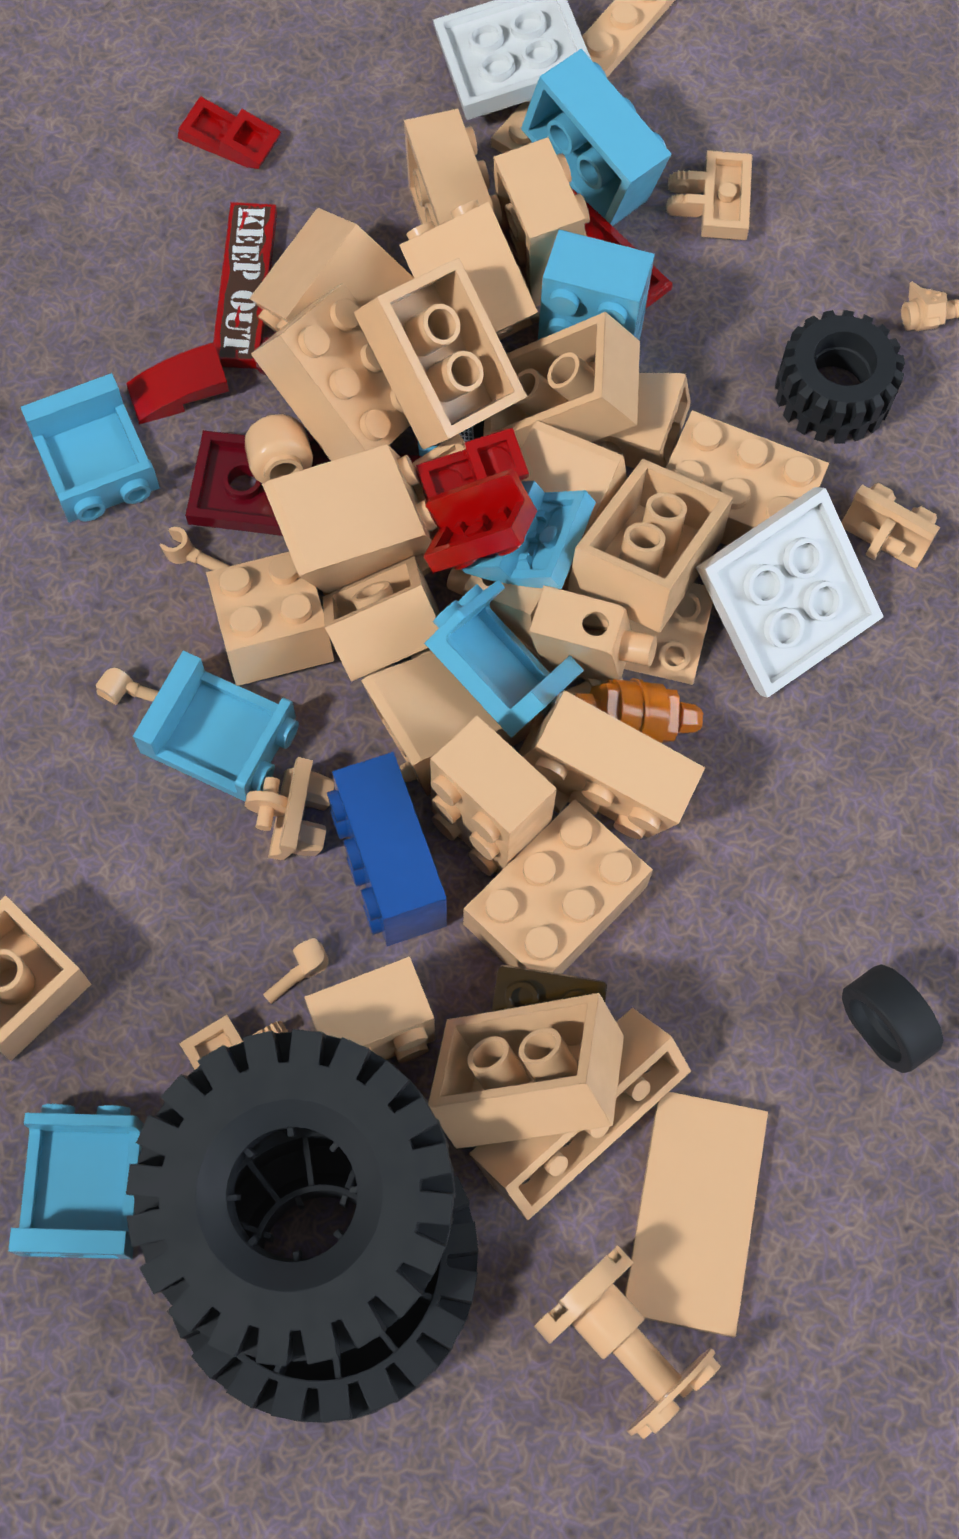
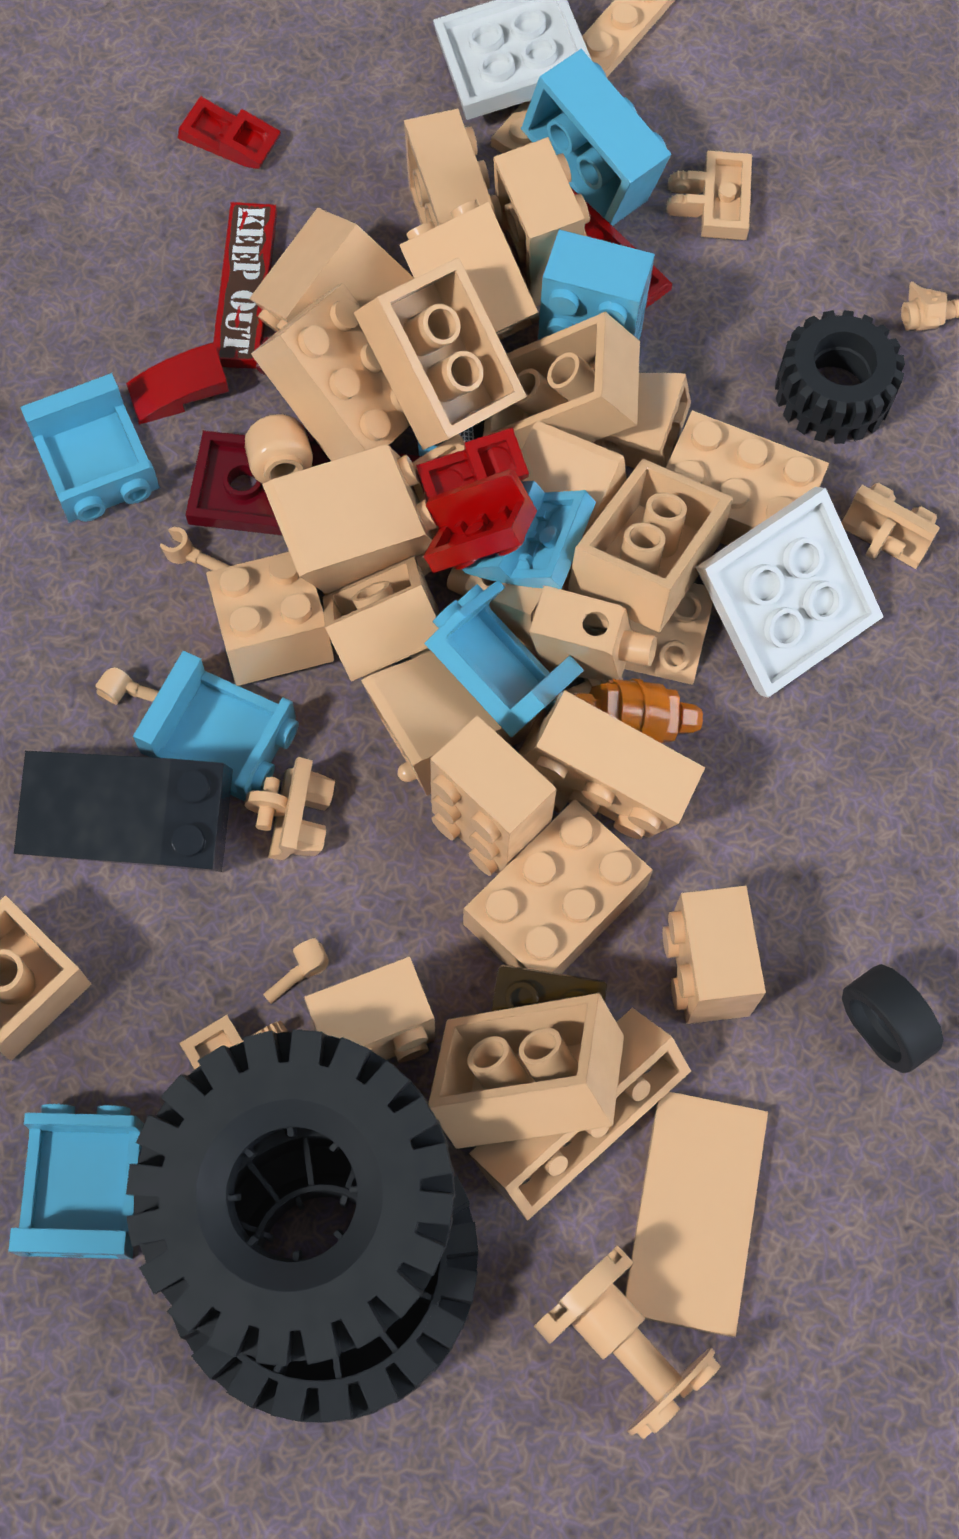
(124, 809): none -> black slope
(387, 850): blue brick -> none
(714, 955): none -> light nougat brick

